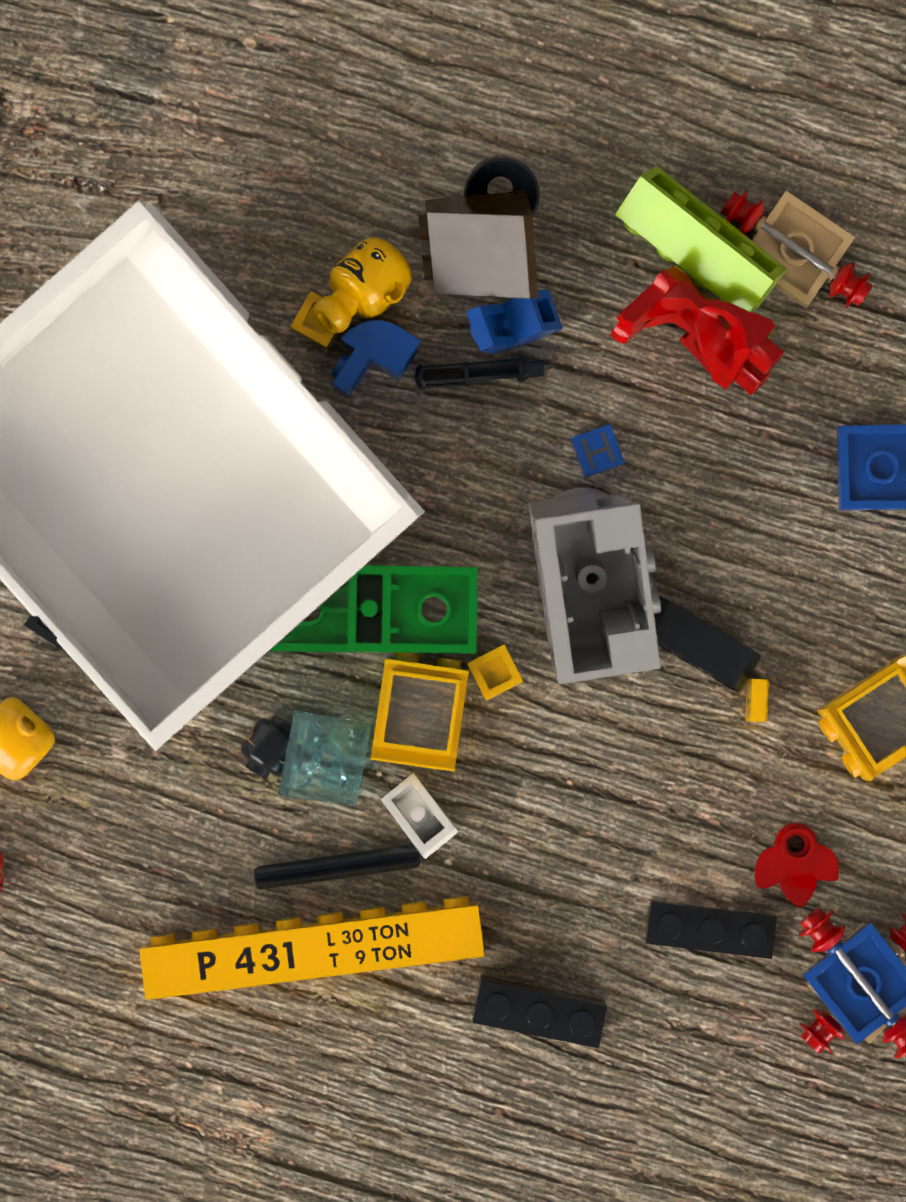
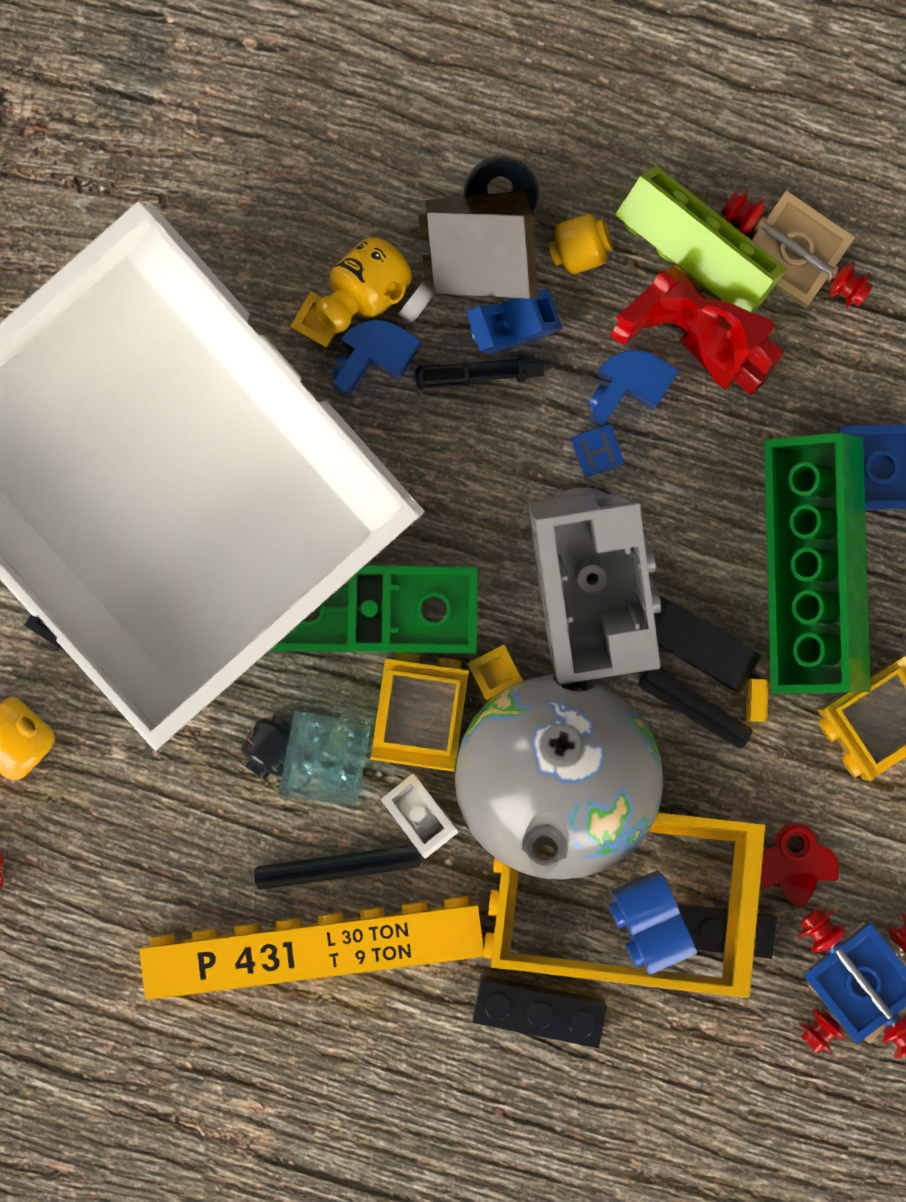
(417, 302): none -> white tile
(581, 243): none -> yellow head
(594, 796): none -> light grey piece
(630, 373): none -> blue brick
(653, 923): none -> blue brick
(695, 707): none -> black axle
(739, 929): none -> yellow window
(817, 564): none -> green brick

